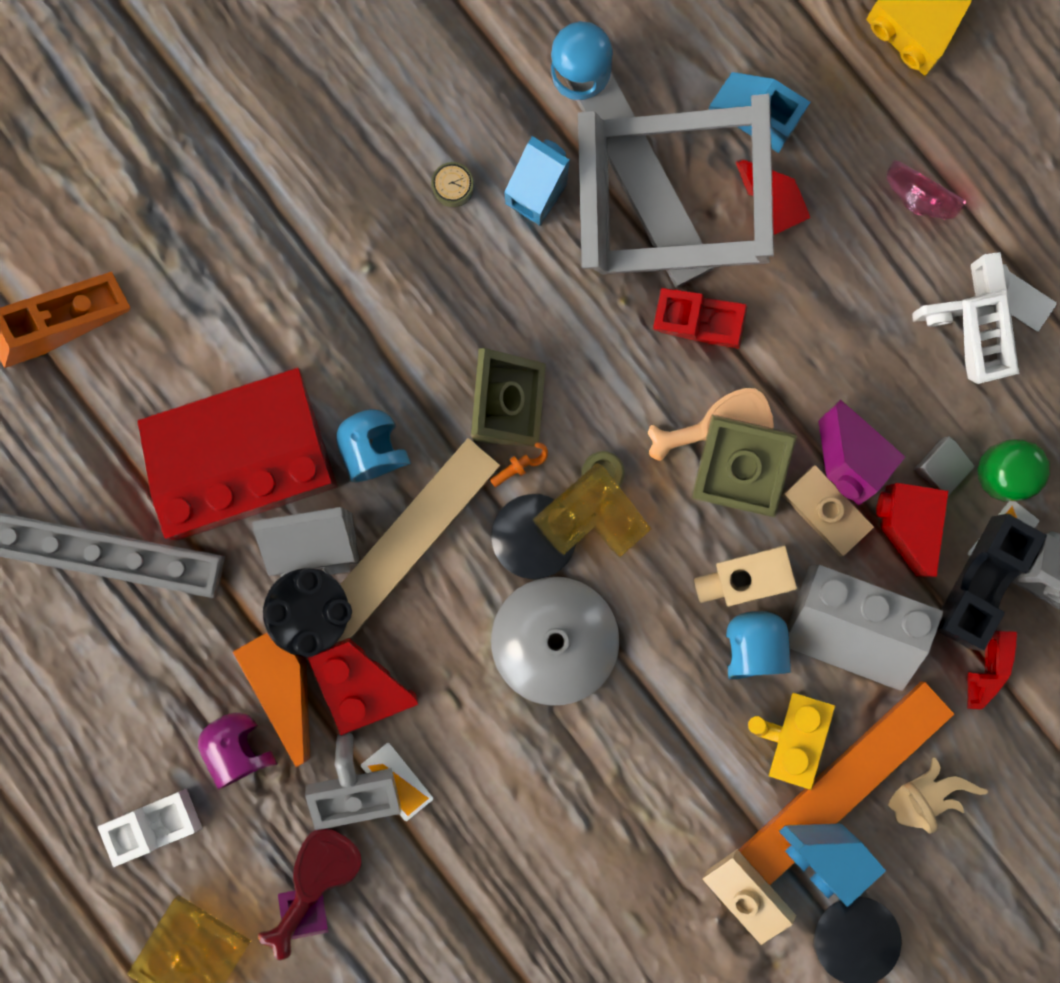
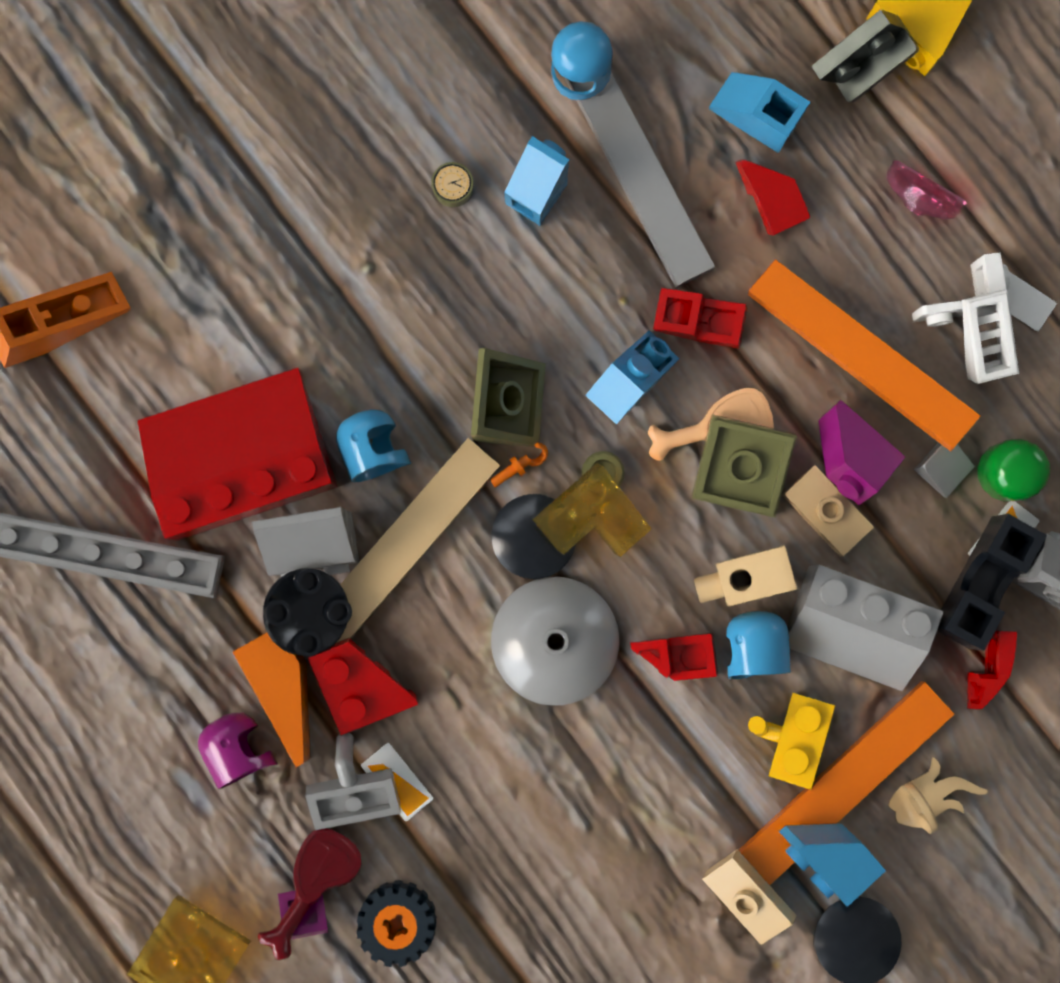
(149, 827): white slope -> none
(403, 907): none -> black wheel
(594, 191): light grey piece -> none
(632, 376): none -> dark azure slope
(680, 656): none -> red slope
(863, 355): none -> orange tile
(867, 55): none -> pearl dark grey bracket
(914, 524): red slope -> none

